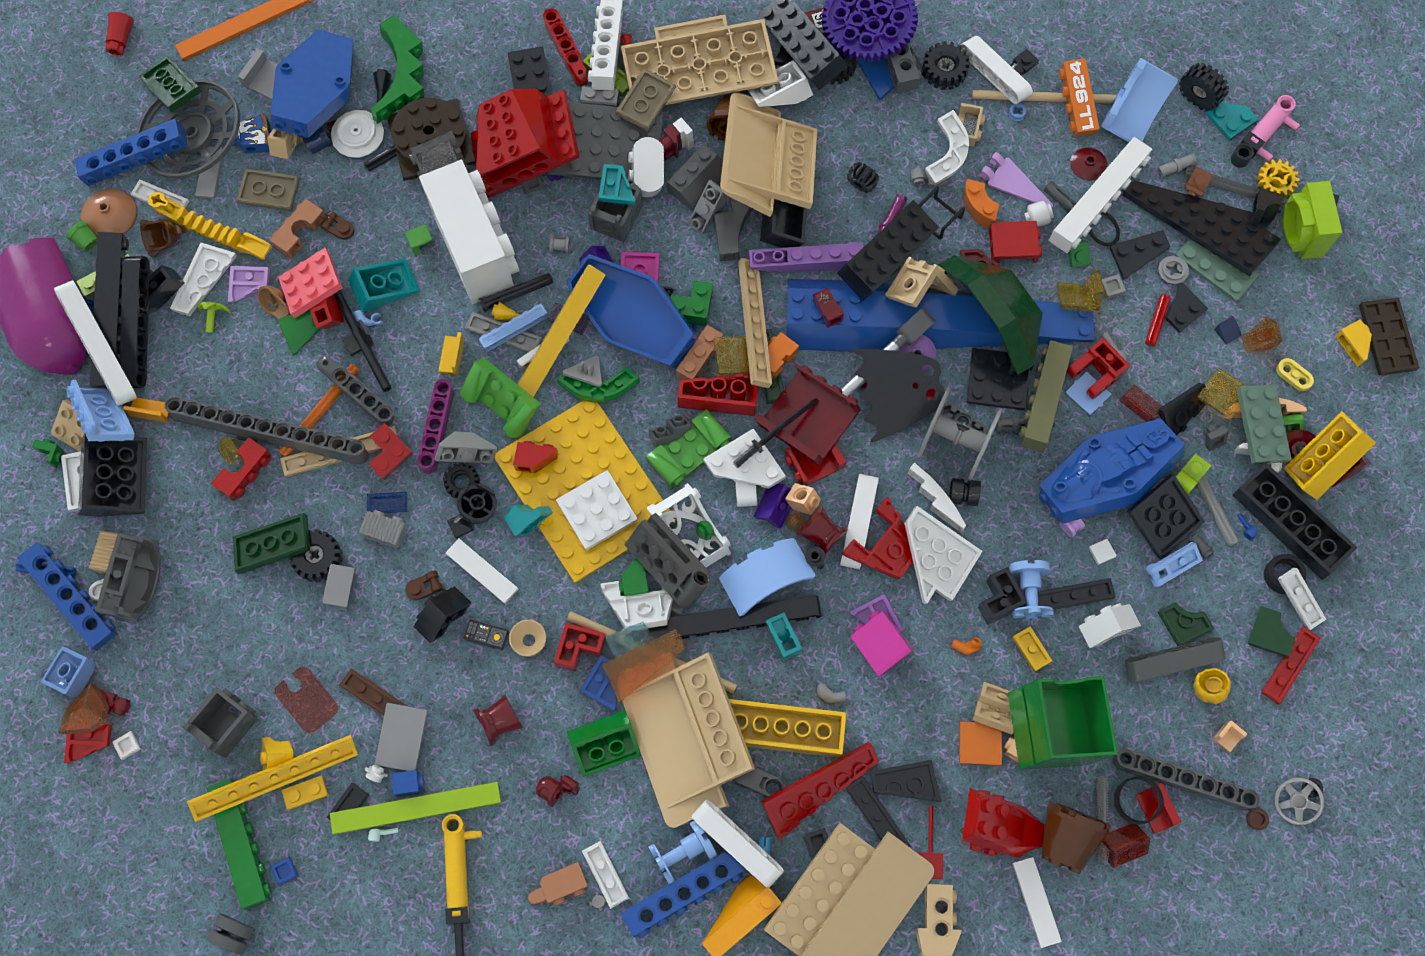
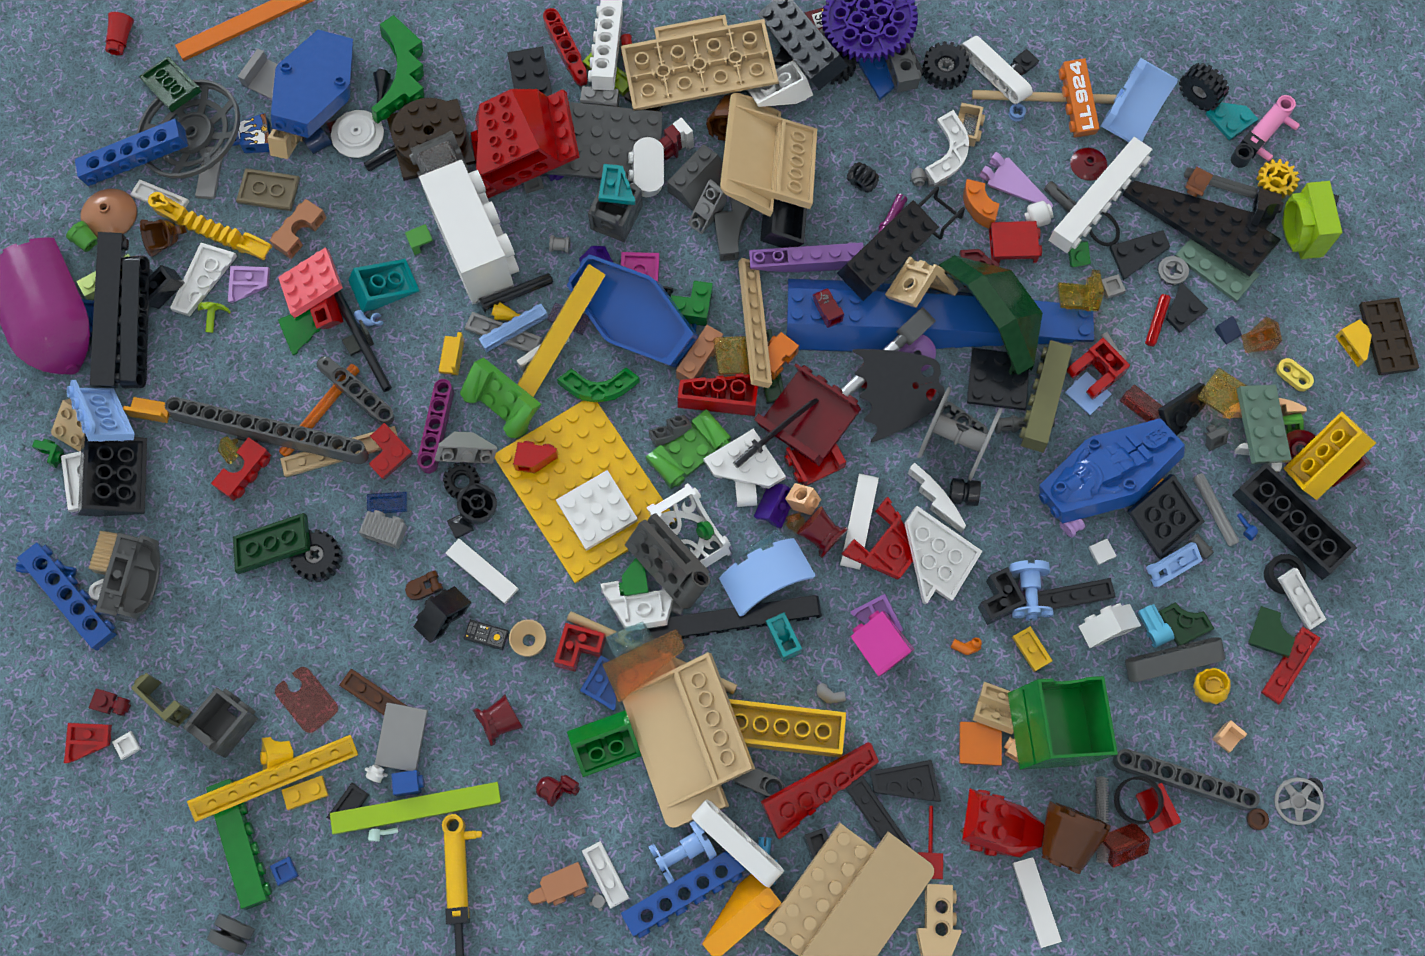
(69, 672): medium blue slope -> none
(85, 712): clear orange slope -> none
(95, 343): white beam -> none
(173, 714): none -> olive panel
(276, 297): medium nougat cap -> none
(338, 586): light grey panel -> none
(343, 230): reddish brown plate -> none
(524, 519): teal arch -> none
(586, 371): light grey piece -> none
(645, 99): dark tan tile -> none
(815, 557): black cone -> none
(1156, 628): none -> medium azure piece
(1176, 165): light grey pin -> none
(1193, 472): lime plate -> none

